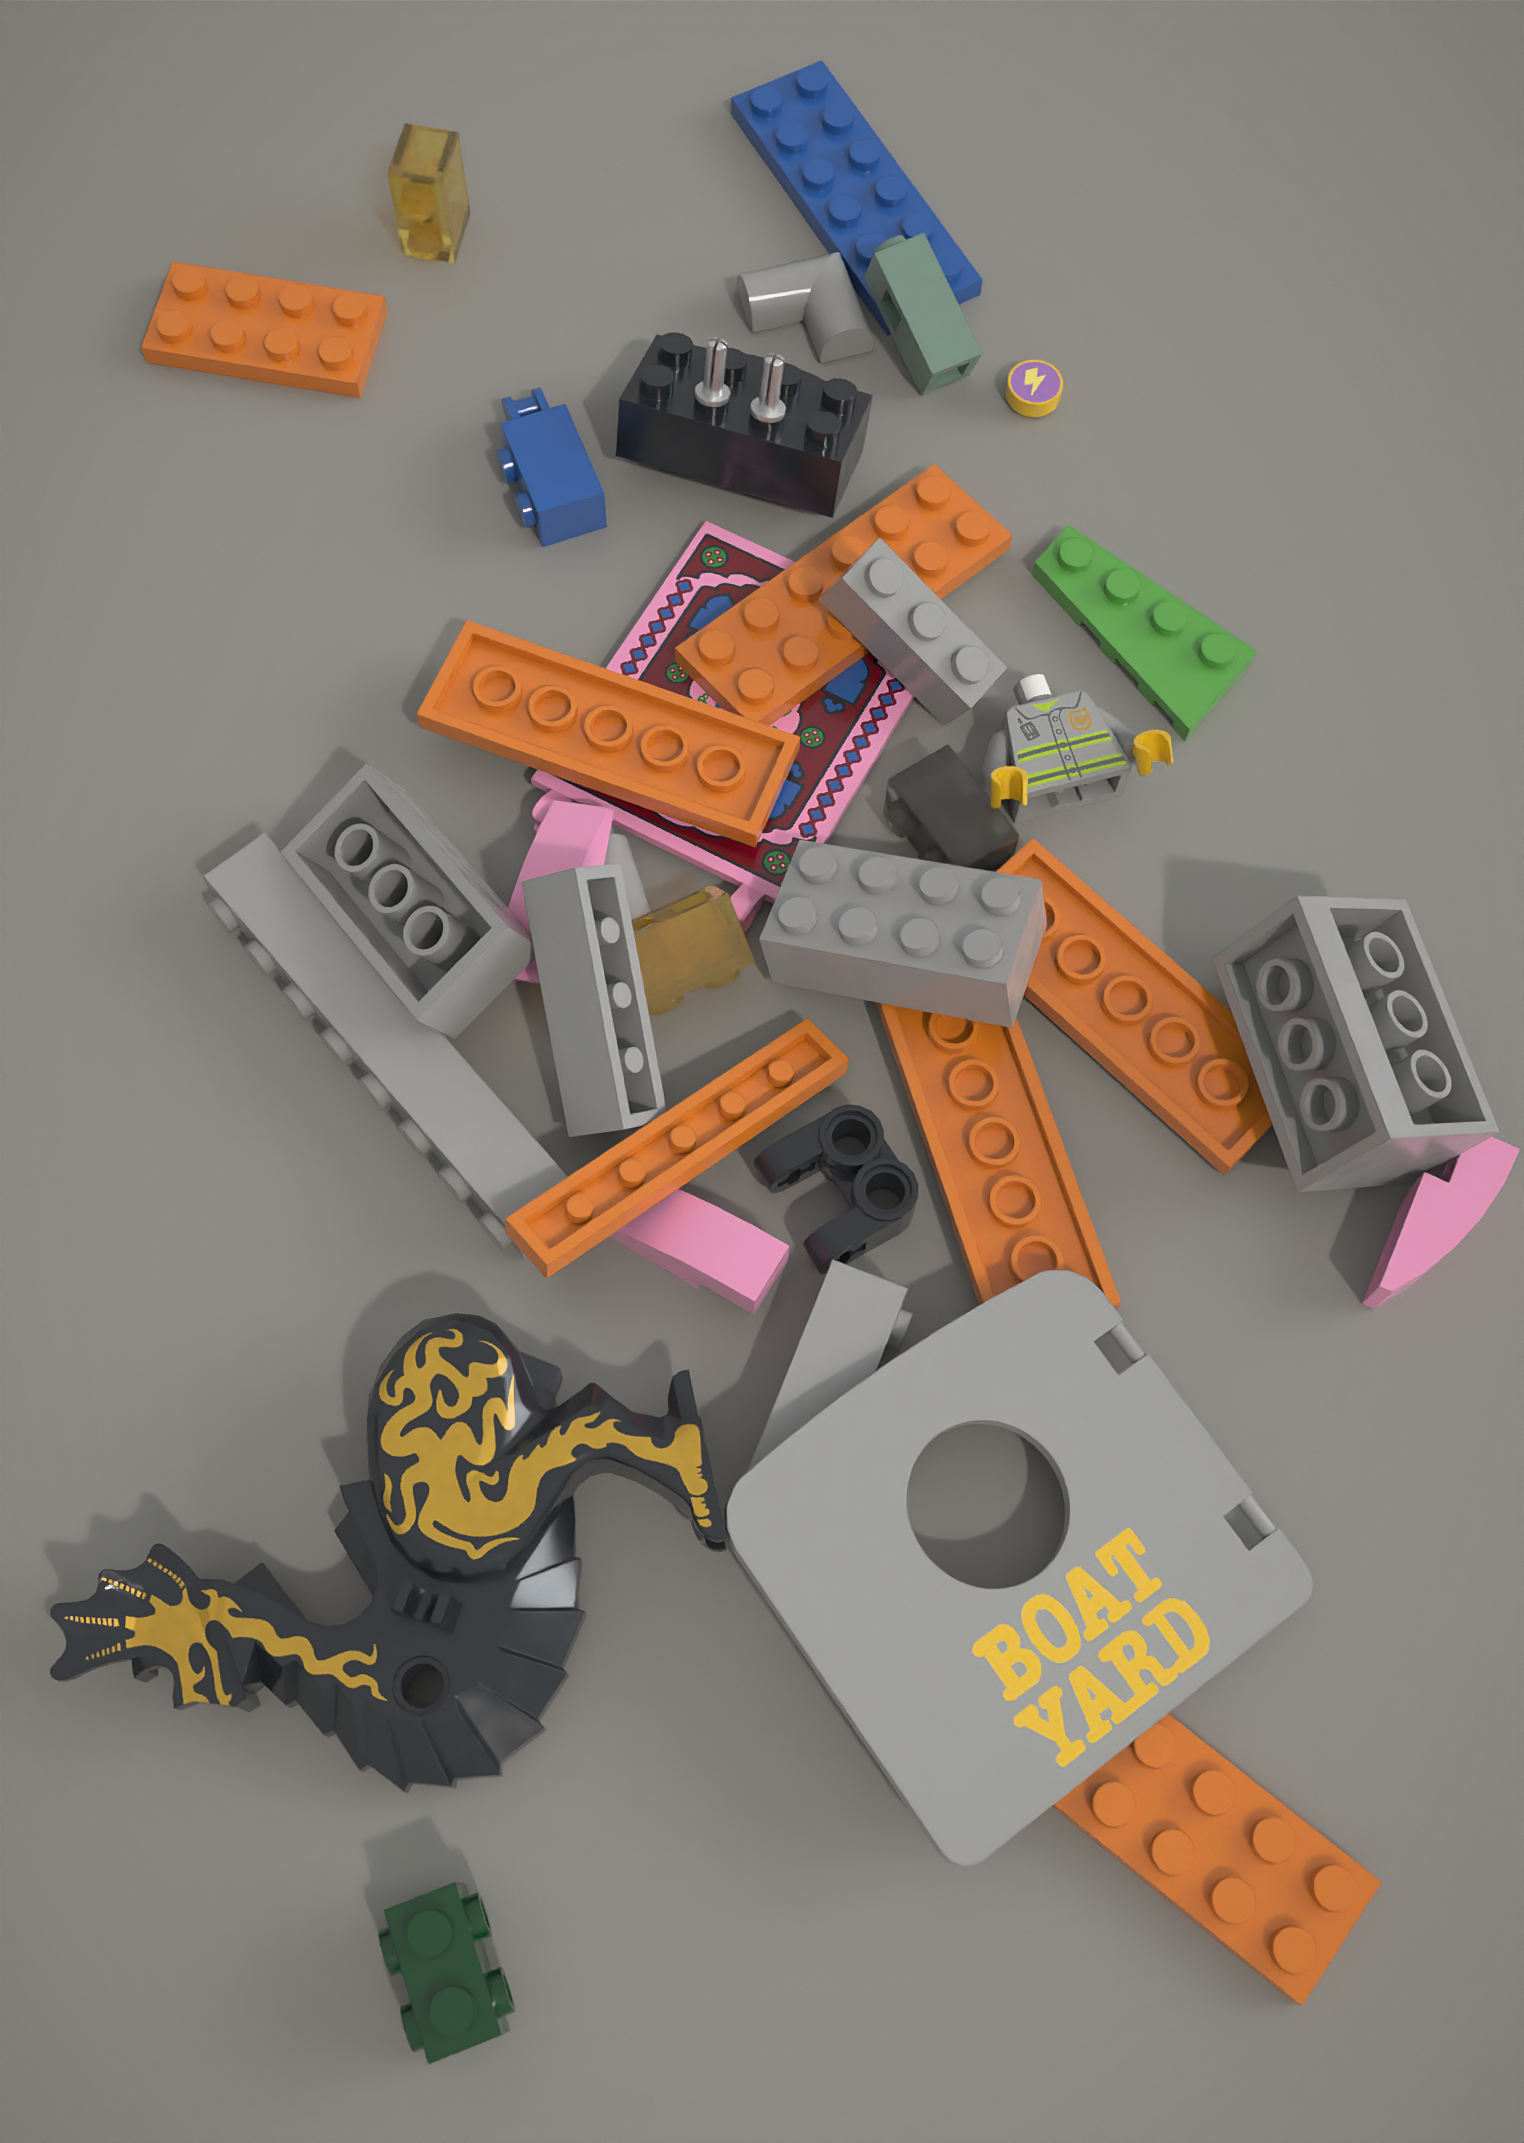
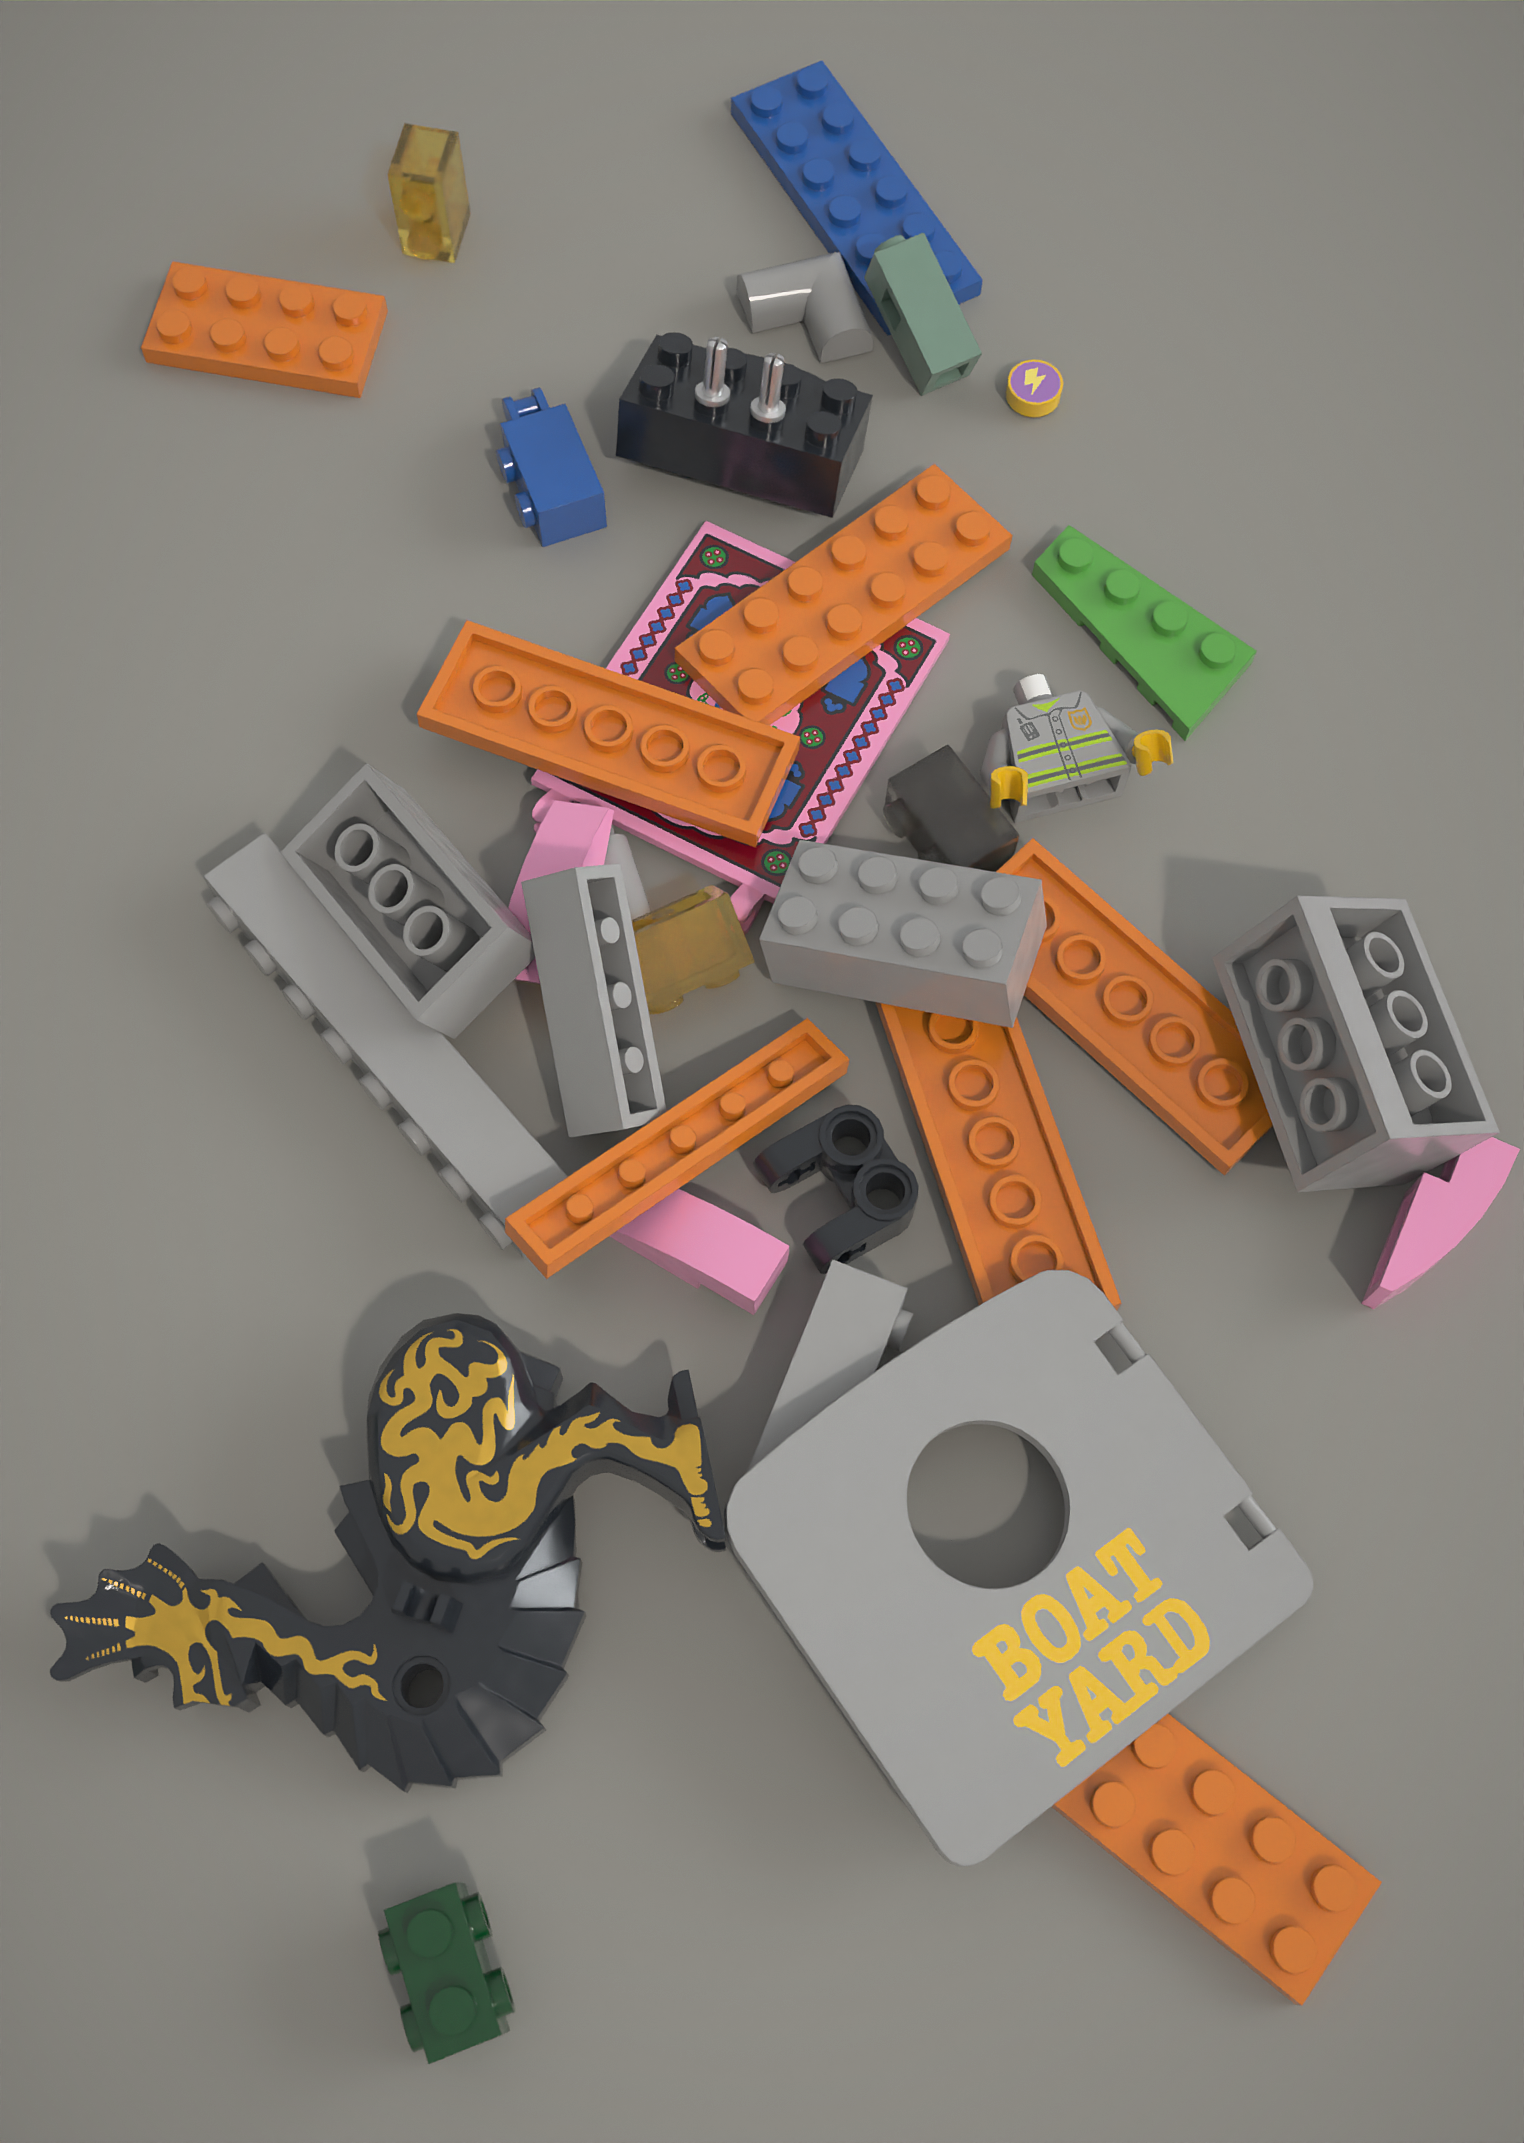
(913, 632): light grey brick -> none

